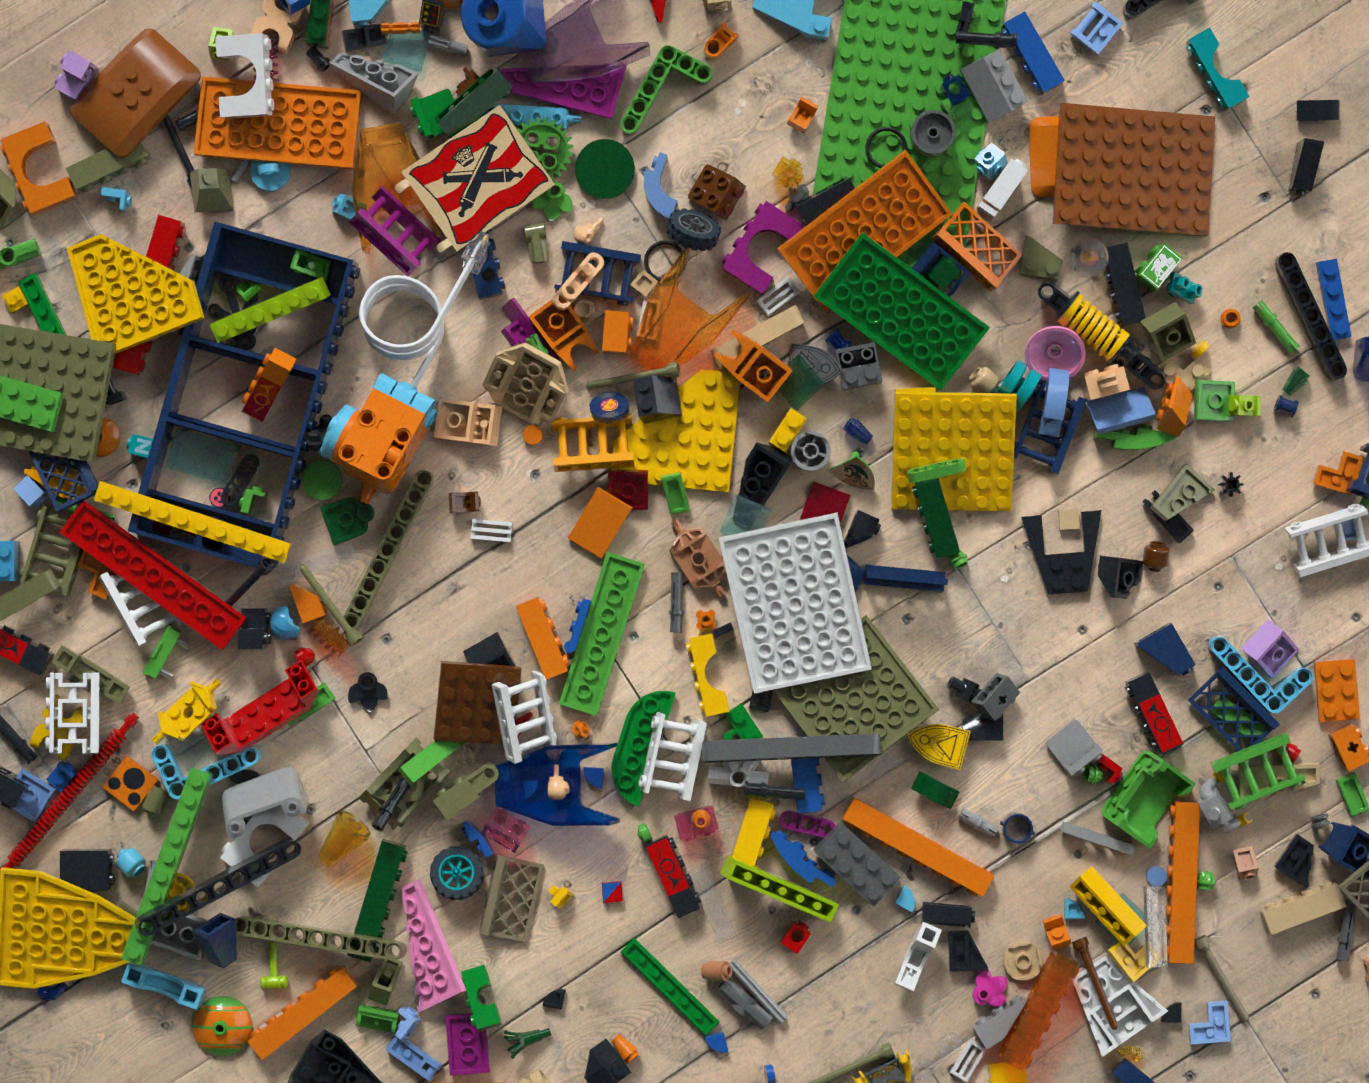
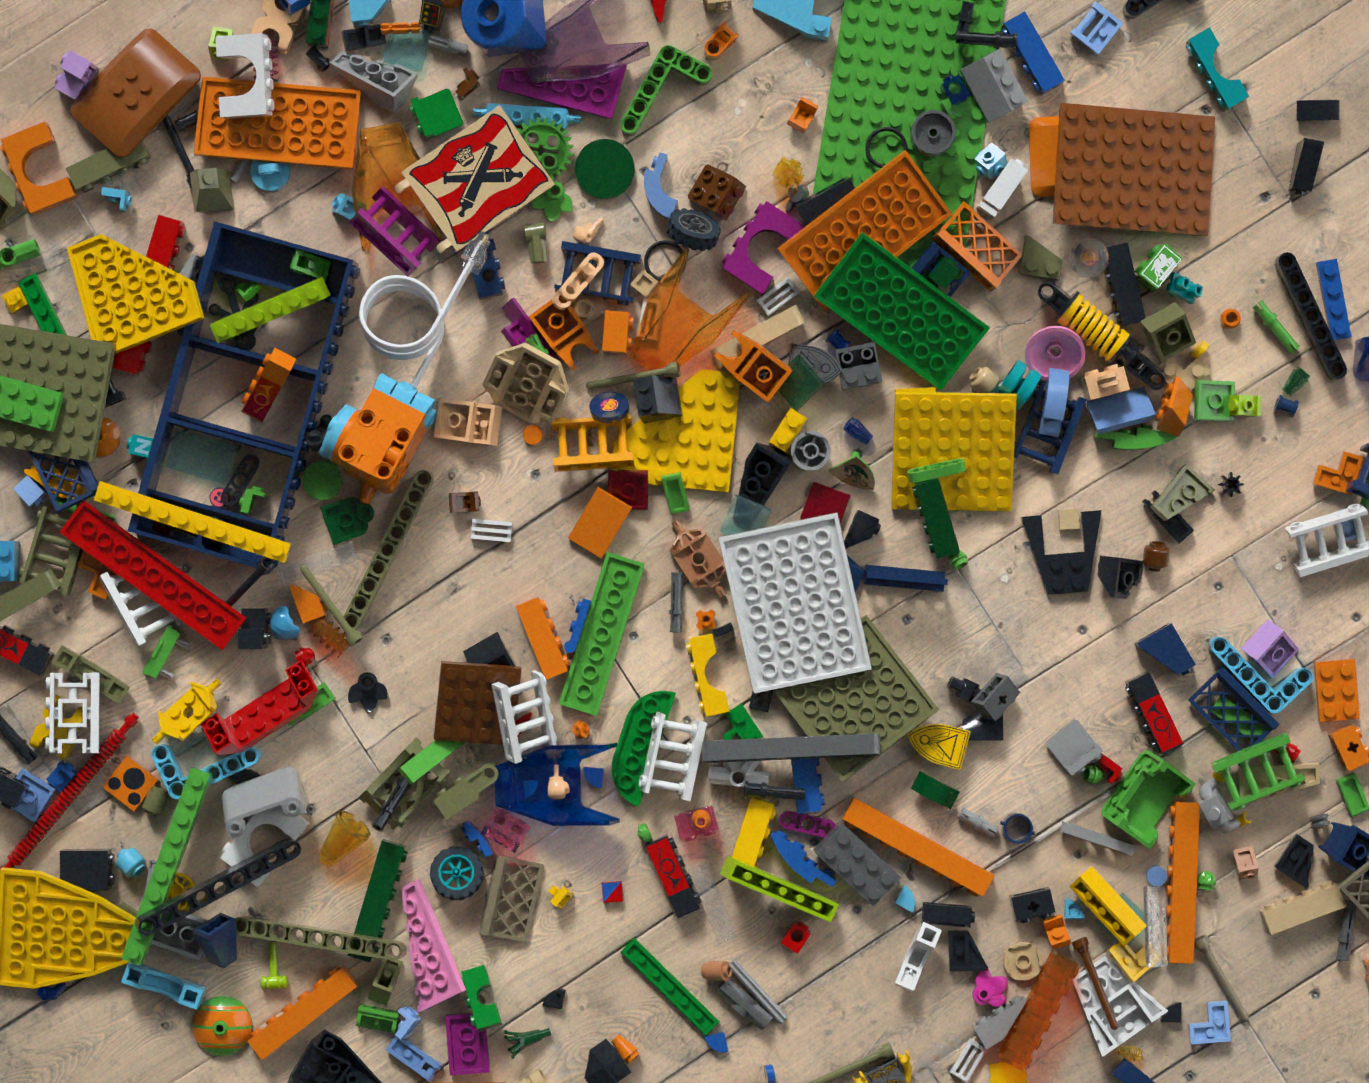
(474, 102): dark green brick -> none
(1039, 896): none -> black brick

